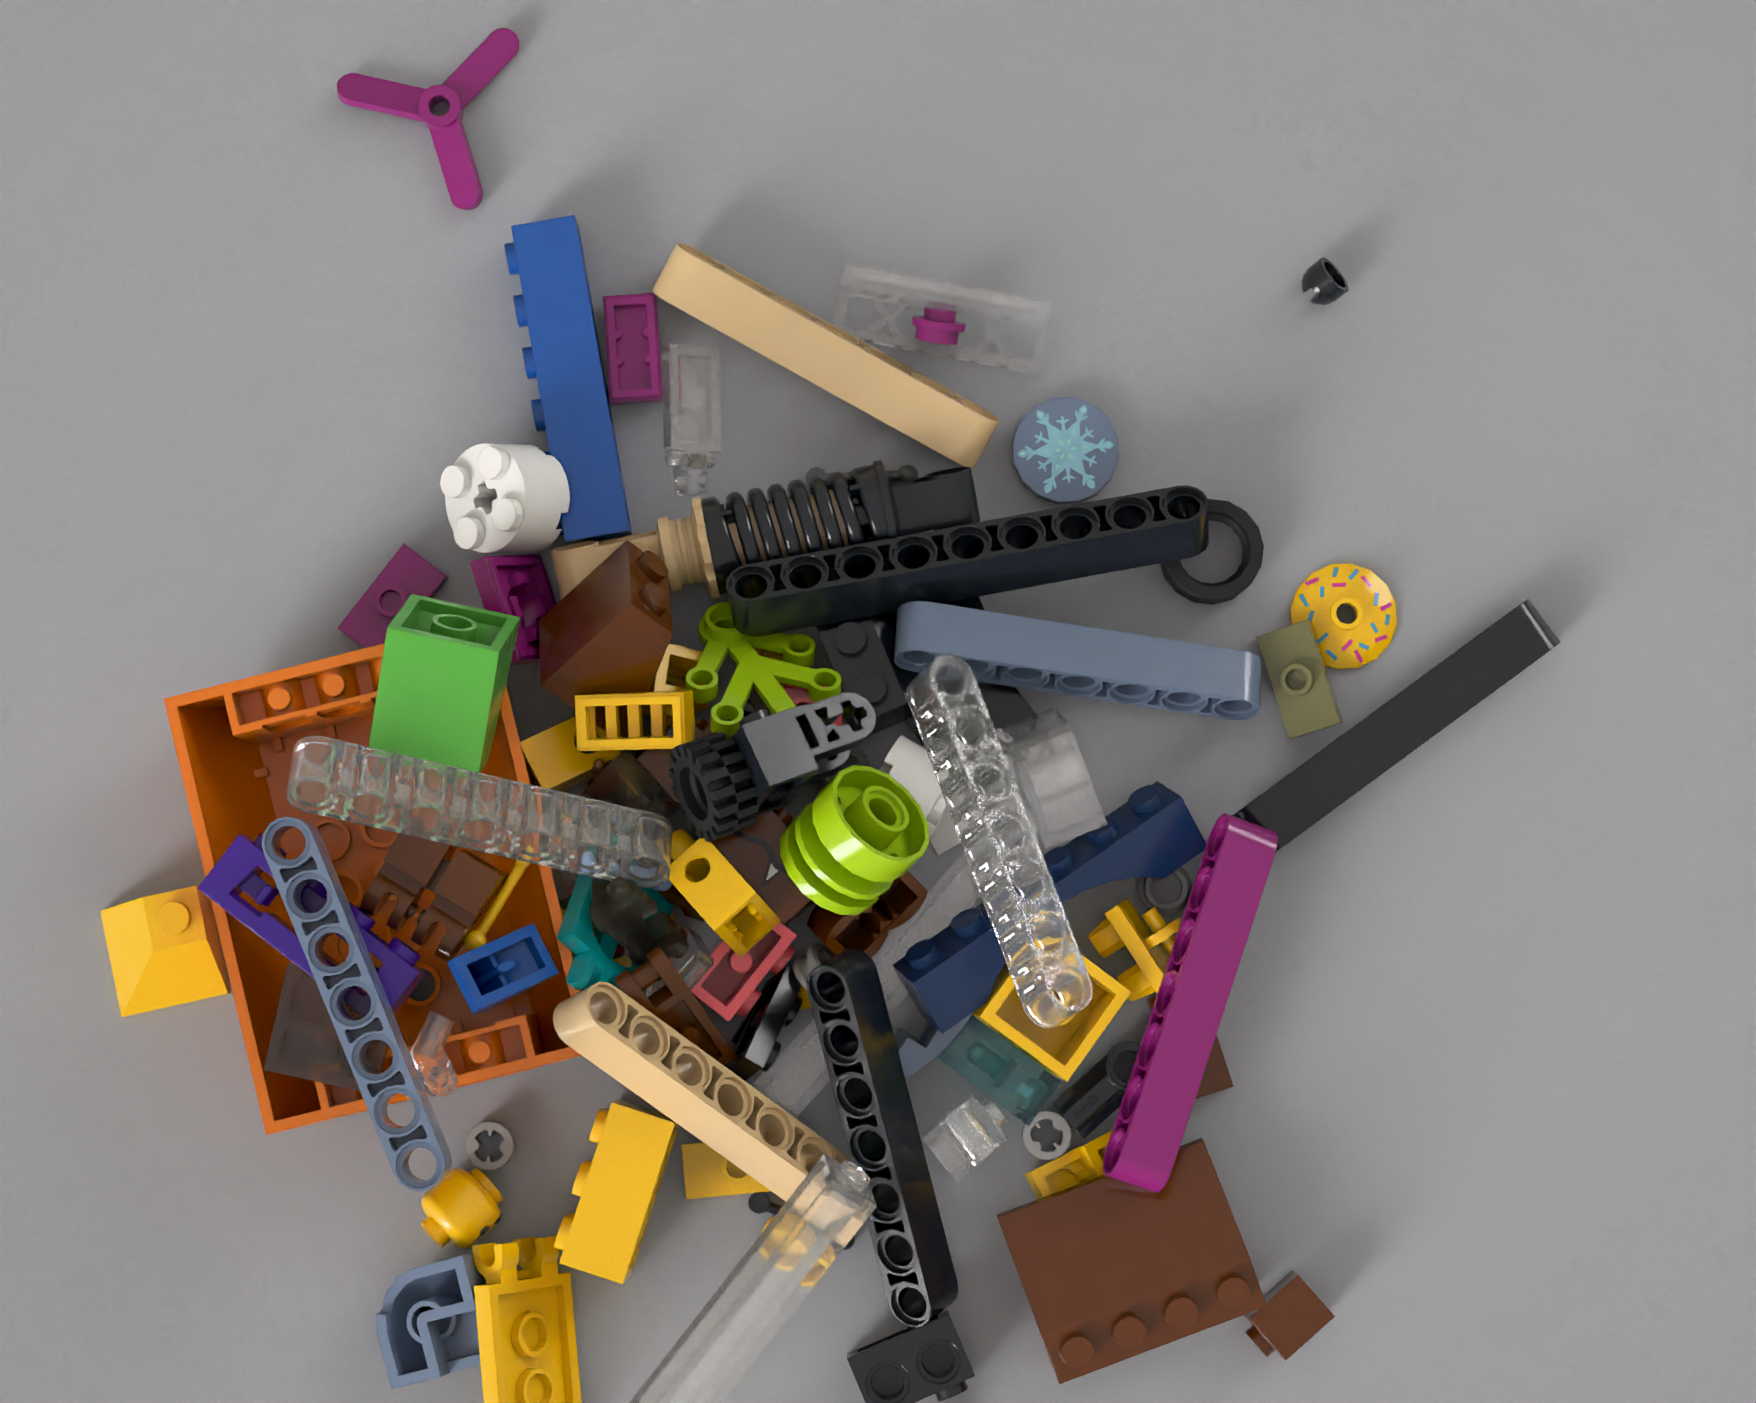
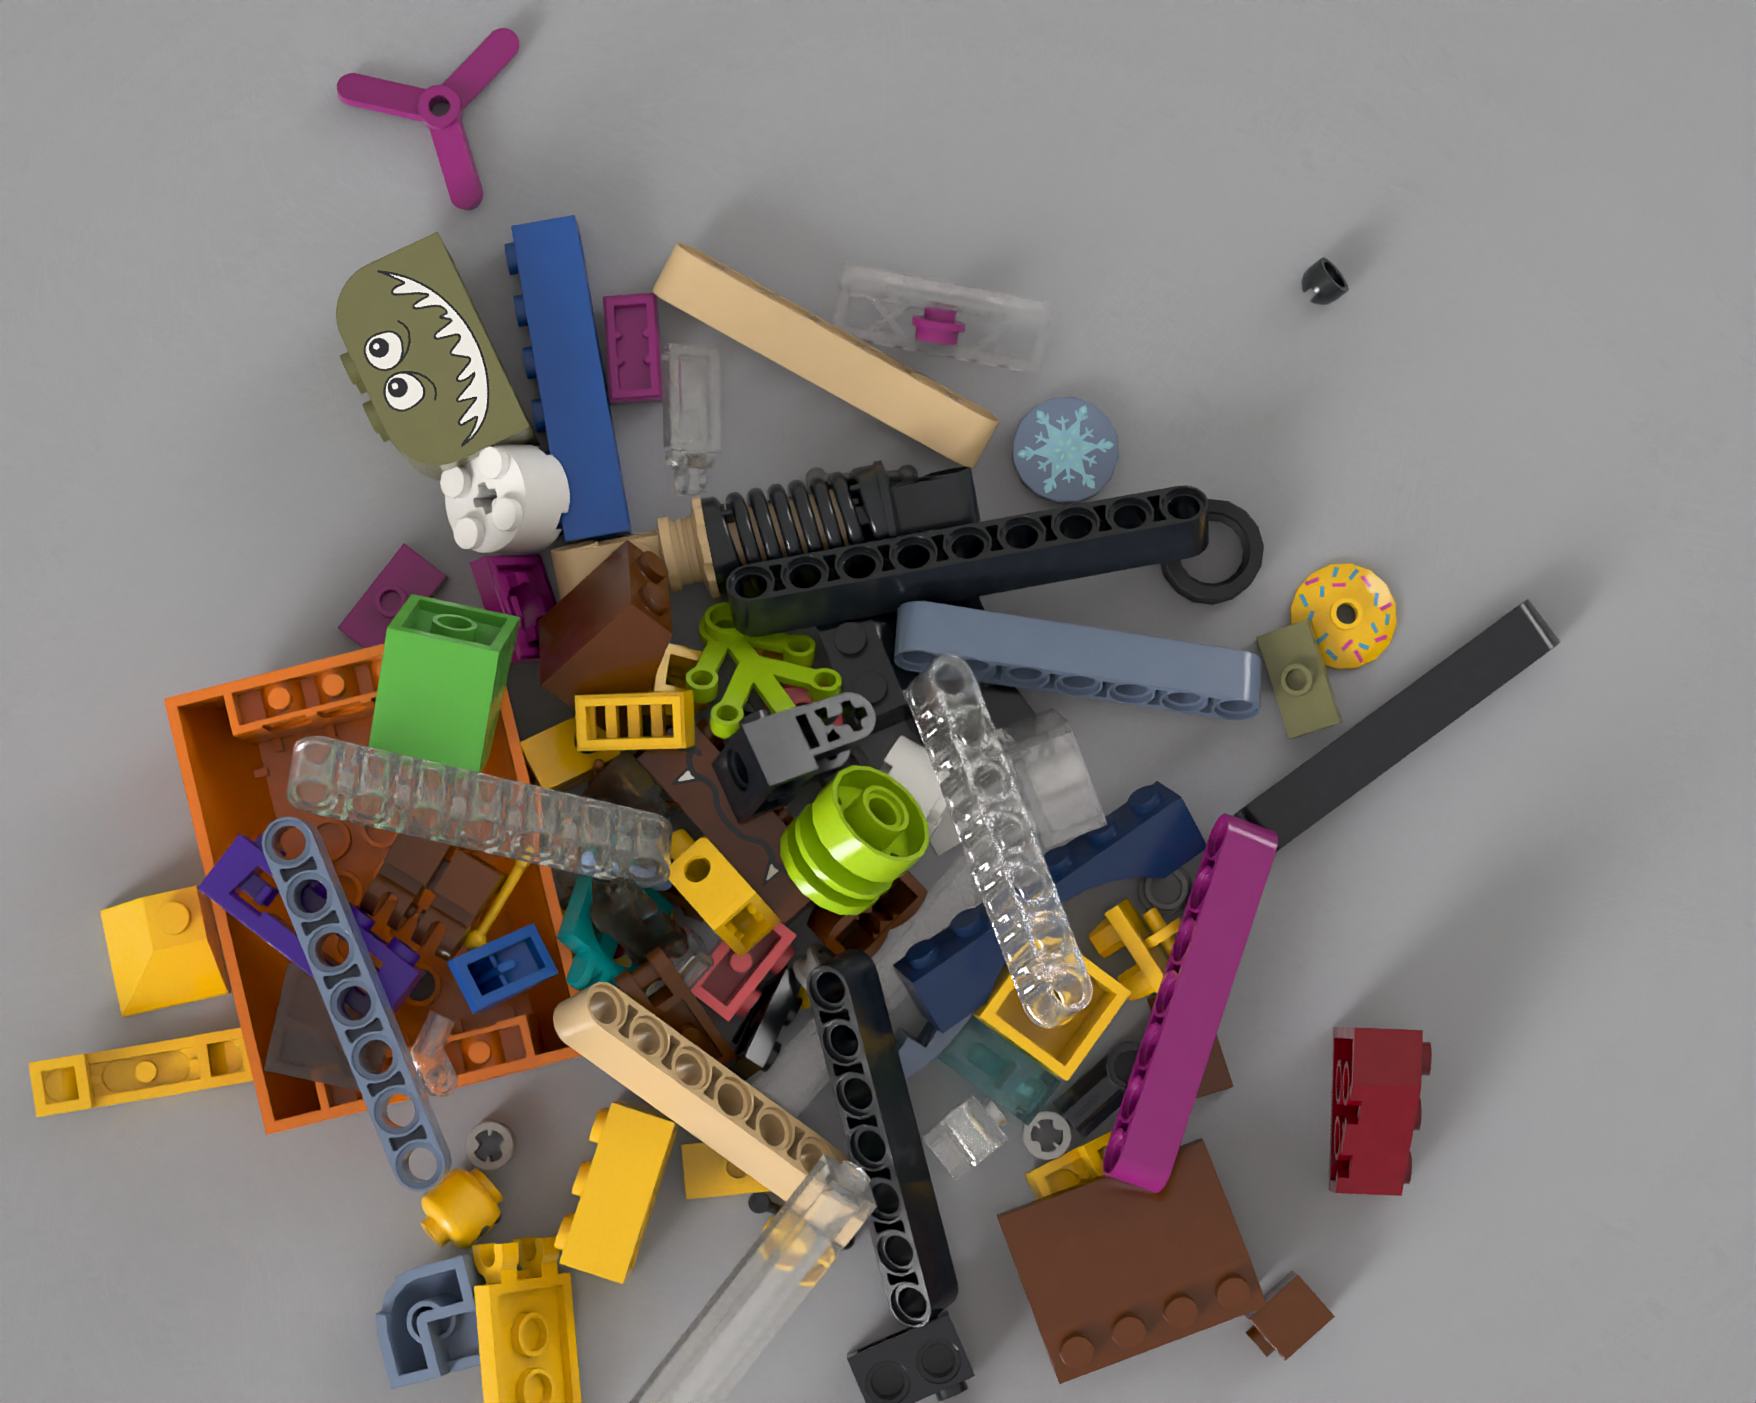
(139, 1072): none -> yellow slope
(426, 360): none -> olive brick
(713, 786): black tyre -> none
(1375, 1108): none -> dark red brick

